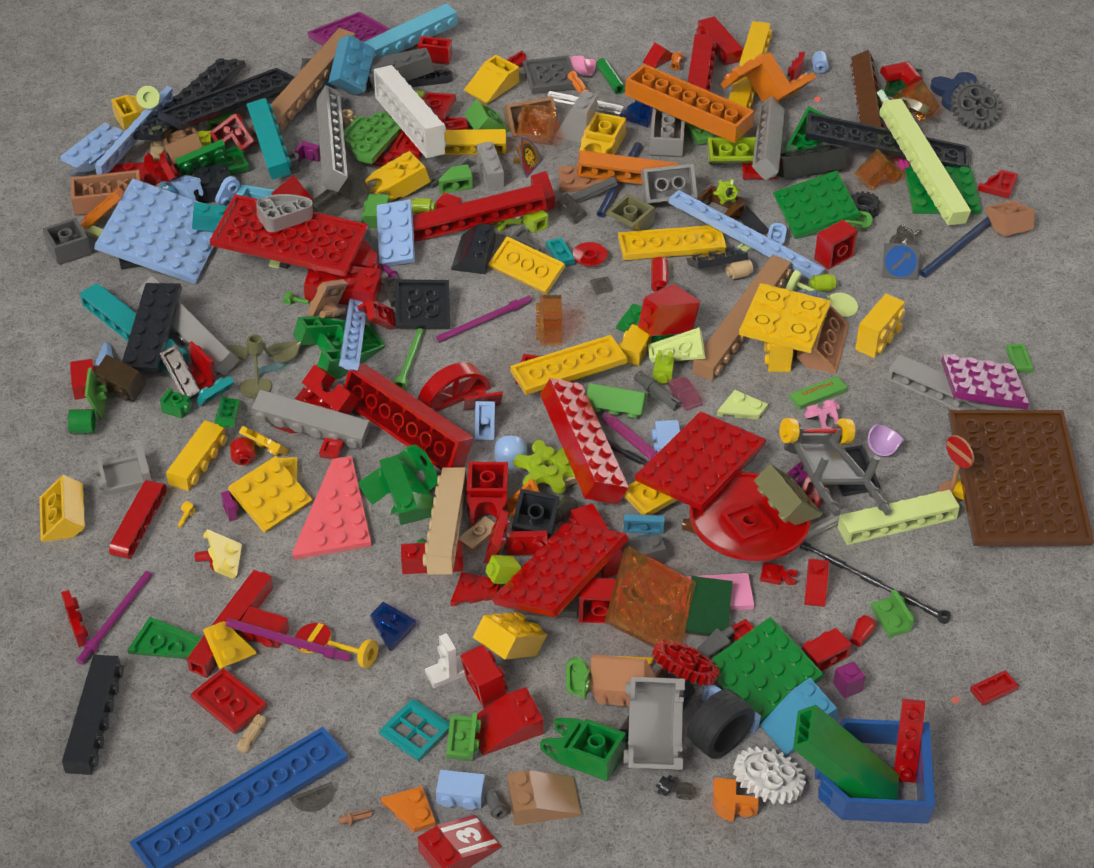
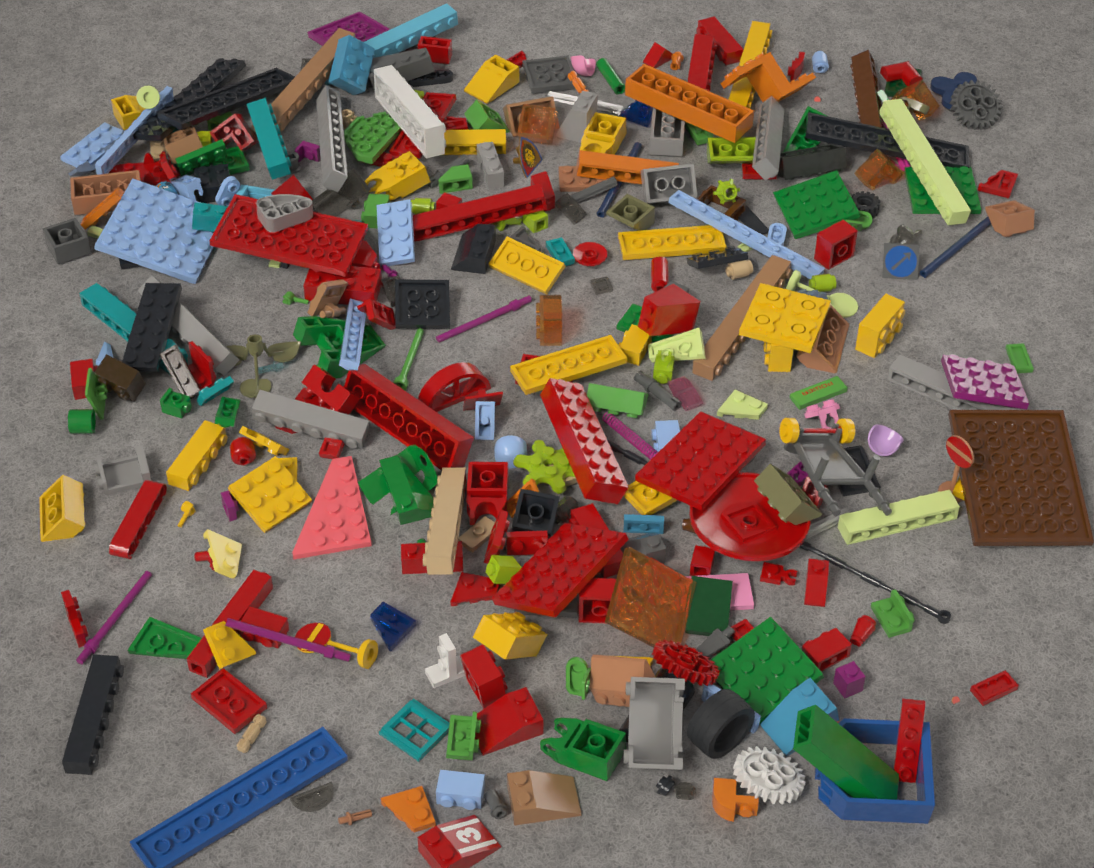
(702, 561): none -> red brick

